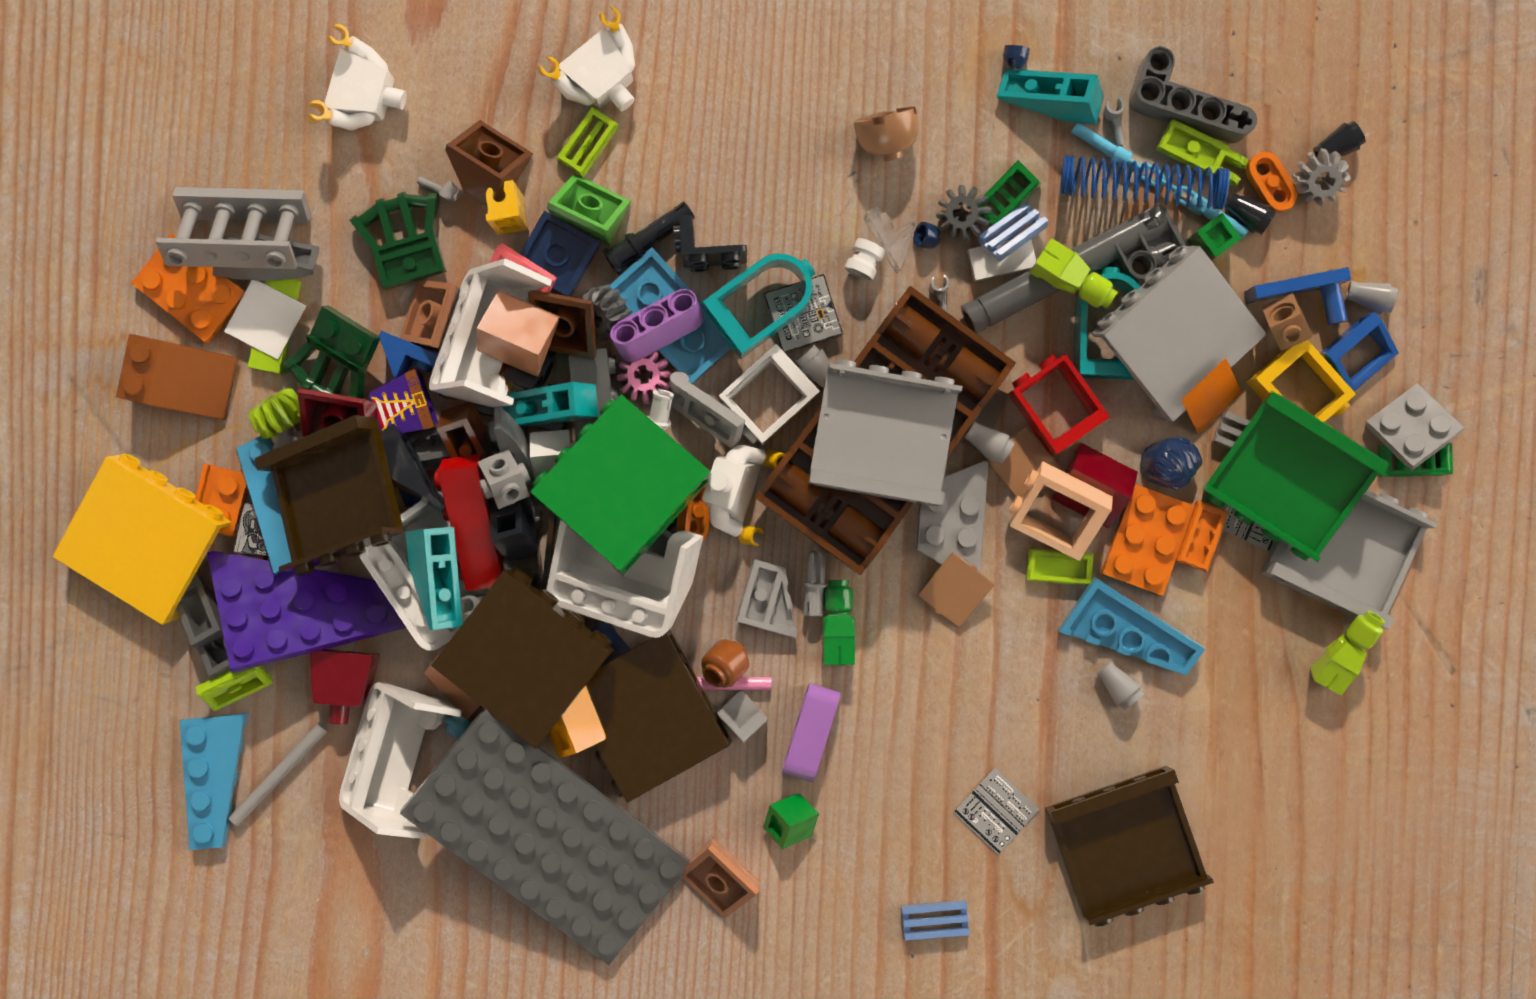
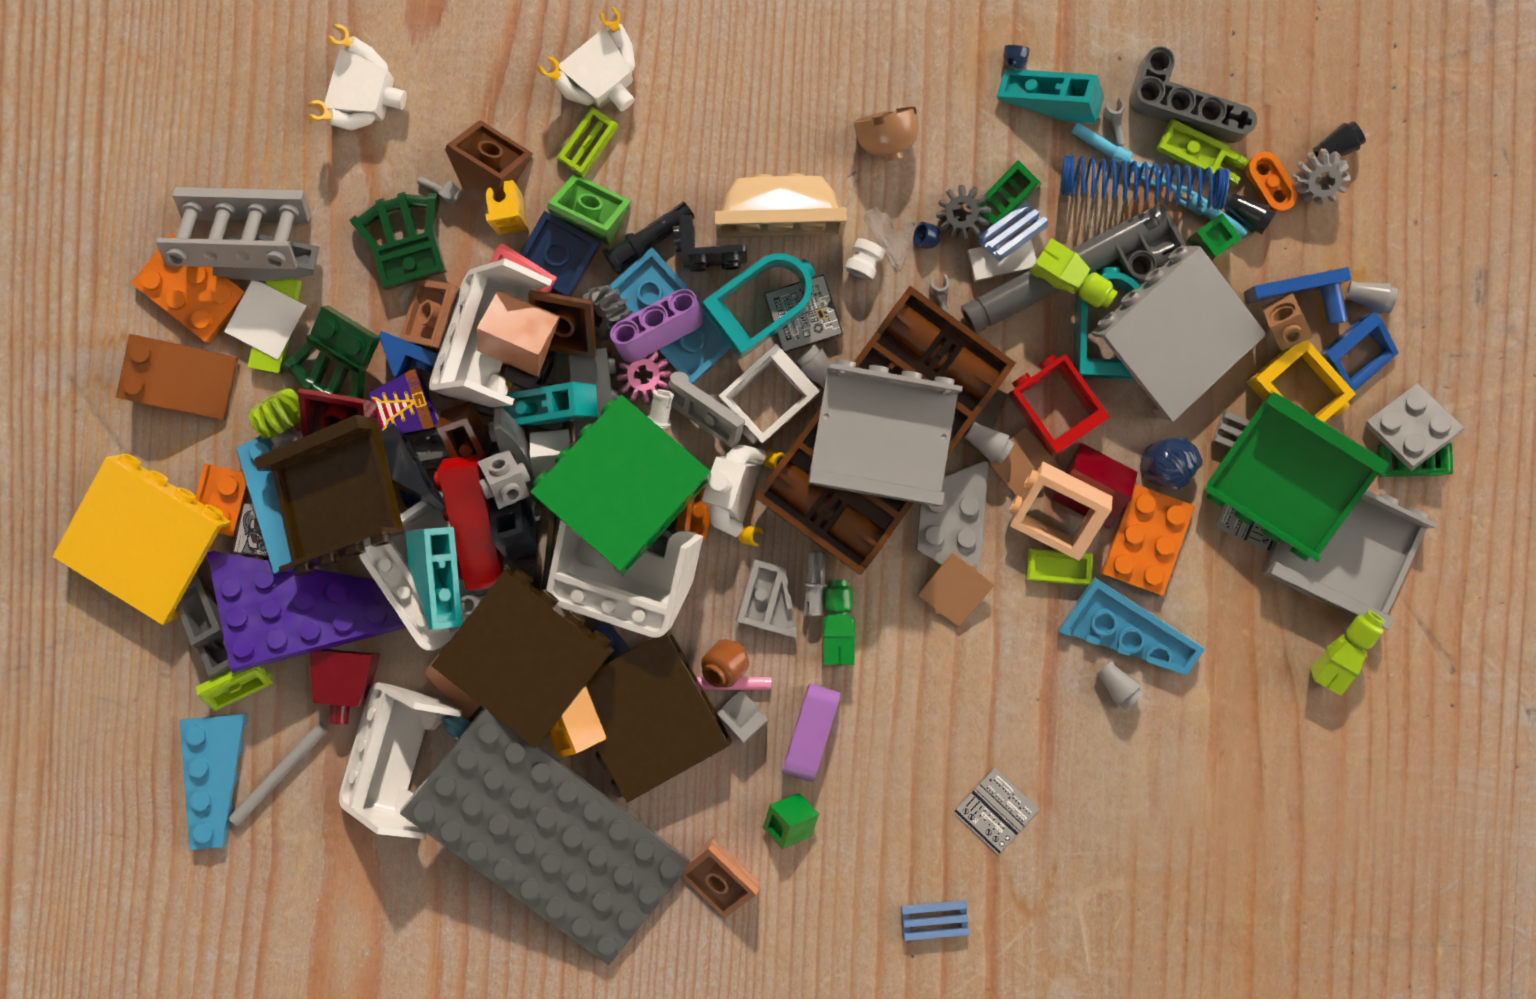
(780, 208): none -> tan windscreen
(1128, 846): dark brown panel -> none
(1202, 536): orange plate -> none
(1211, 396): orange sticker -> none

